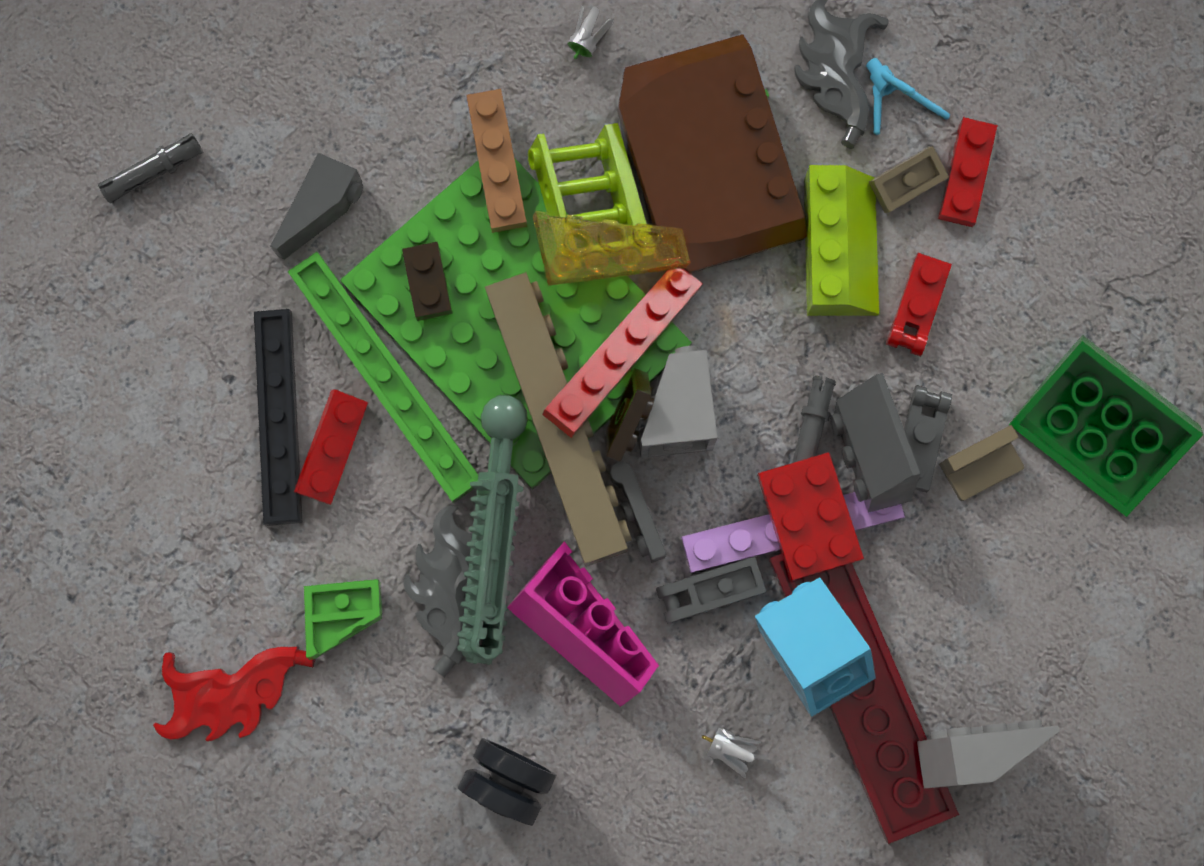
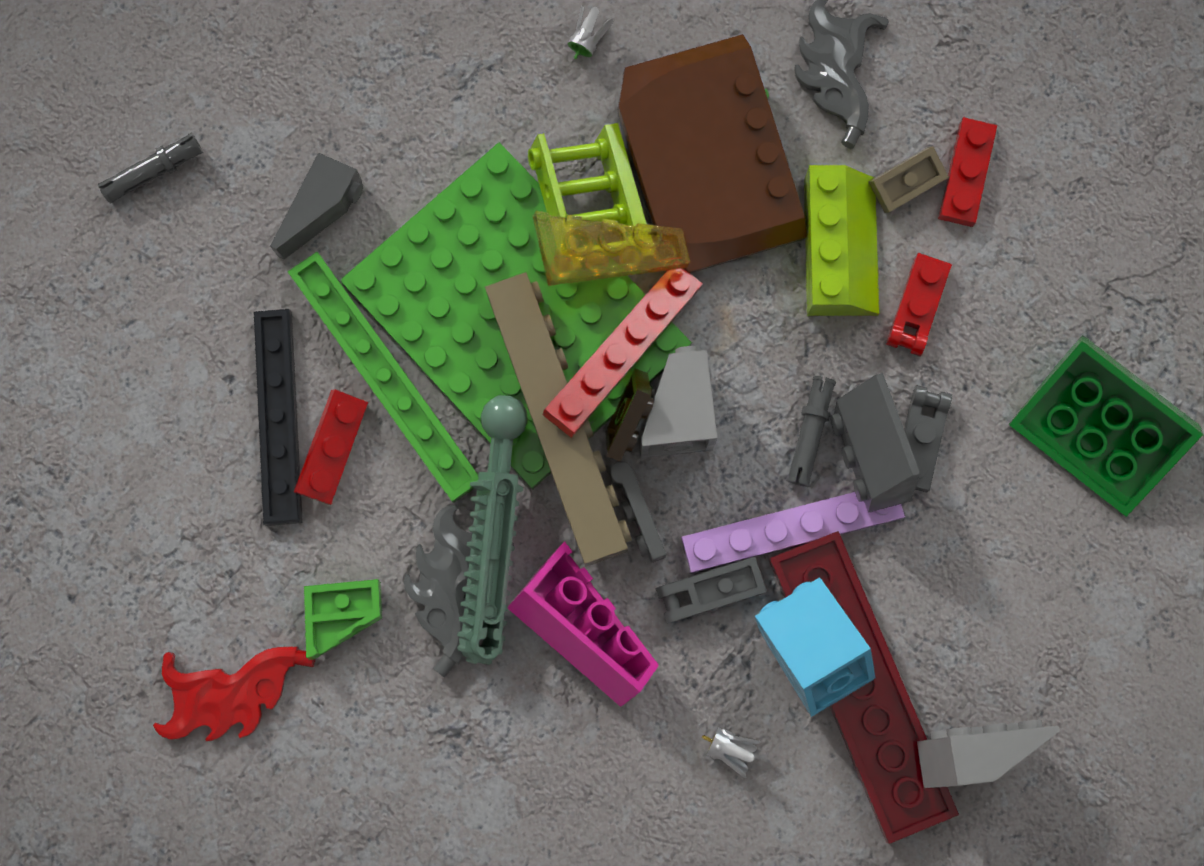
(427, 281): dark brown plate -> none
(496, 160): medium nougat plate -> none
(504, 788): black wheel -> none
(810, 516): red plate -> none
(886, 83): medium azure plant -> none
(983, 464): dark tan panel -> none

